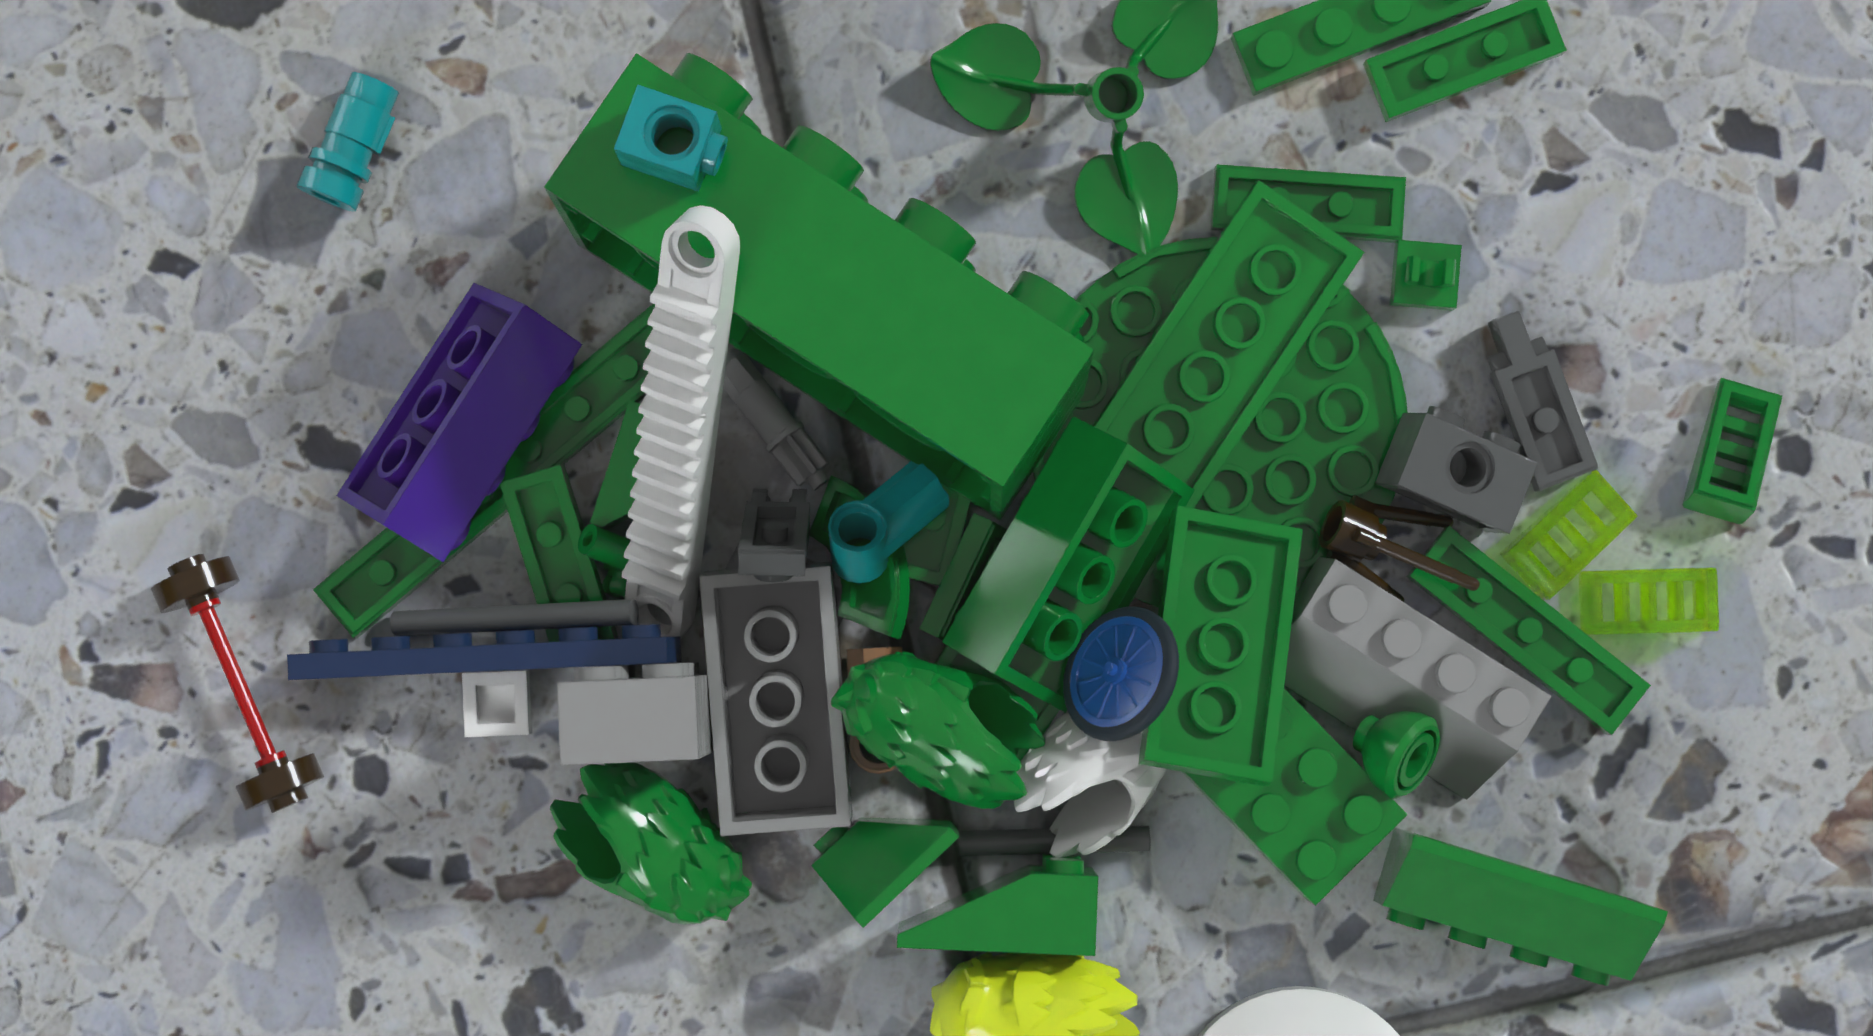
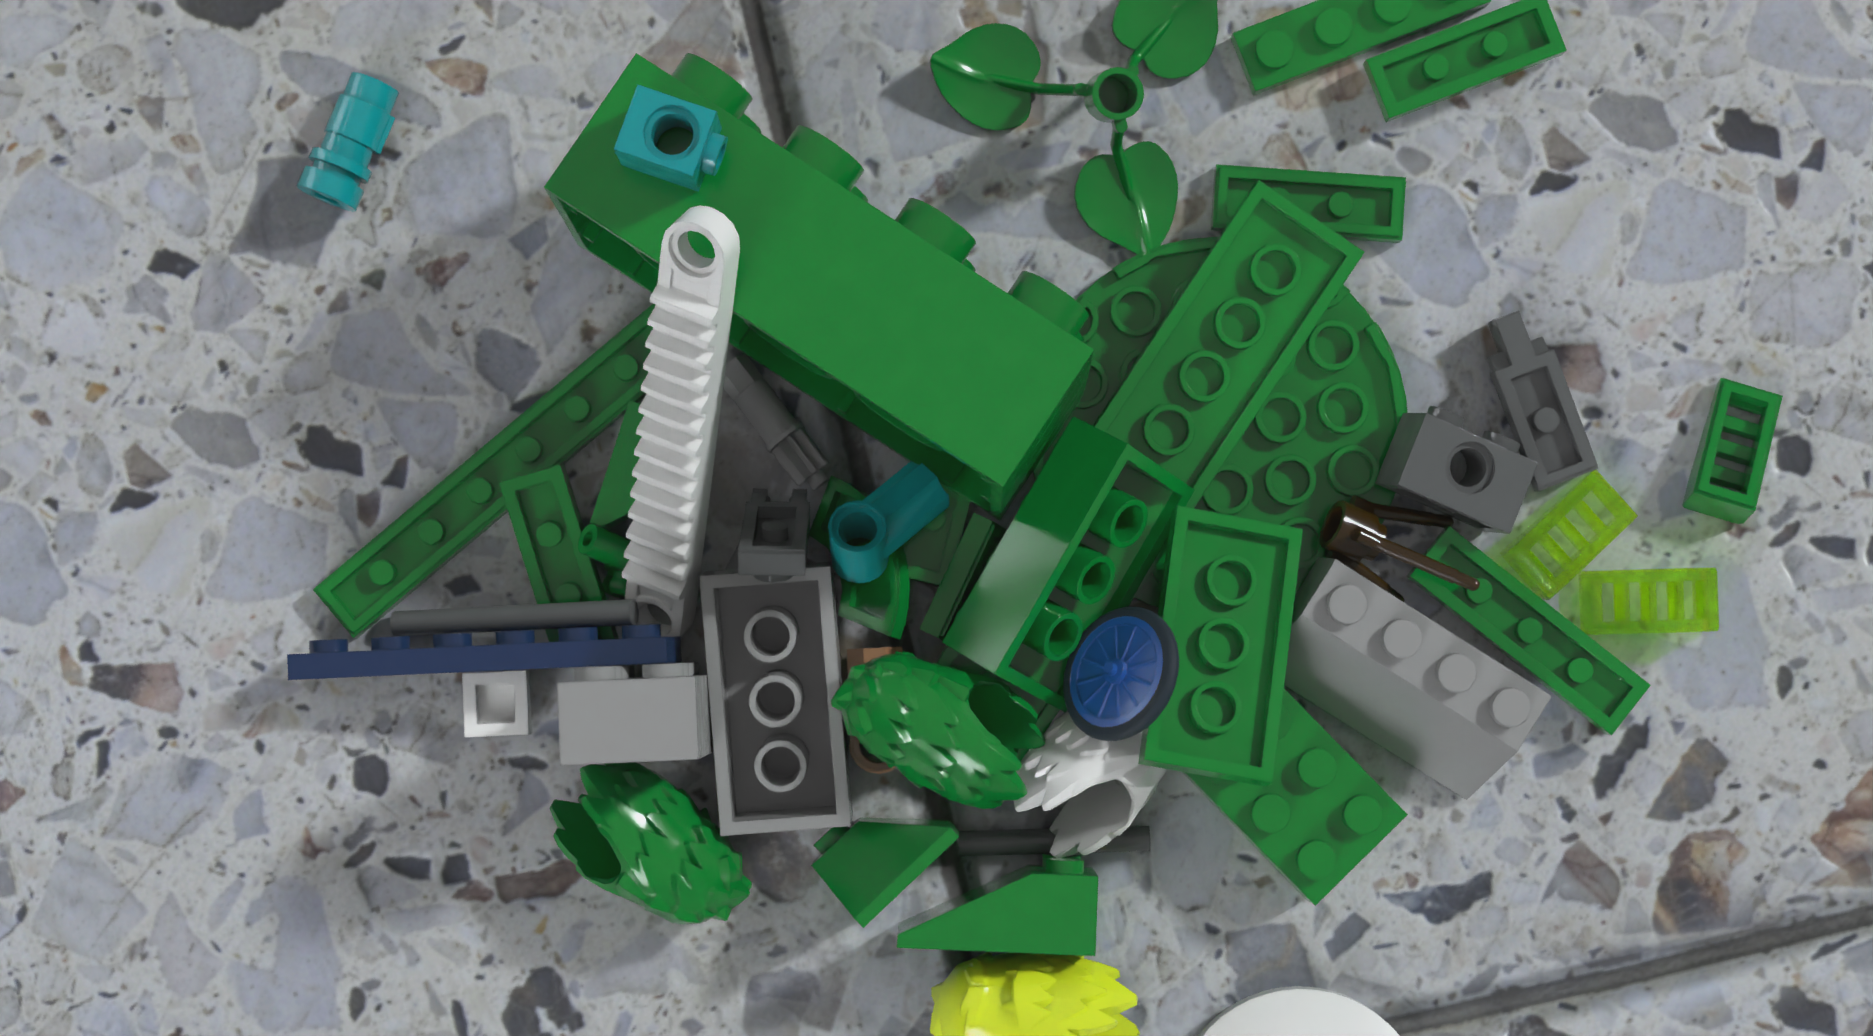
(195, 585): dark brown axle -> none
(460, 420): dark purple slope -> none
(1397, 750): green brick -> none
(1425, 275): green tile -> none
(1516, 906): green slope -> none

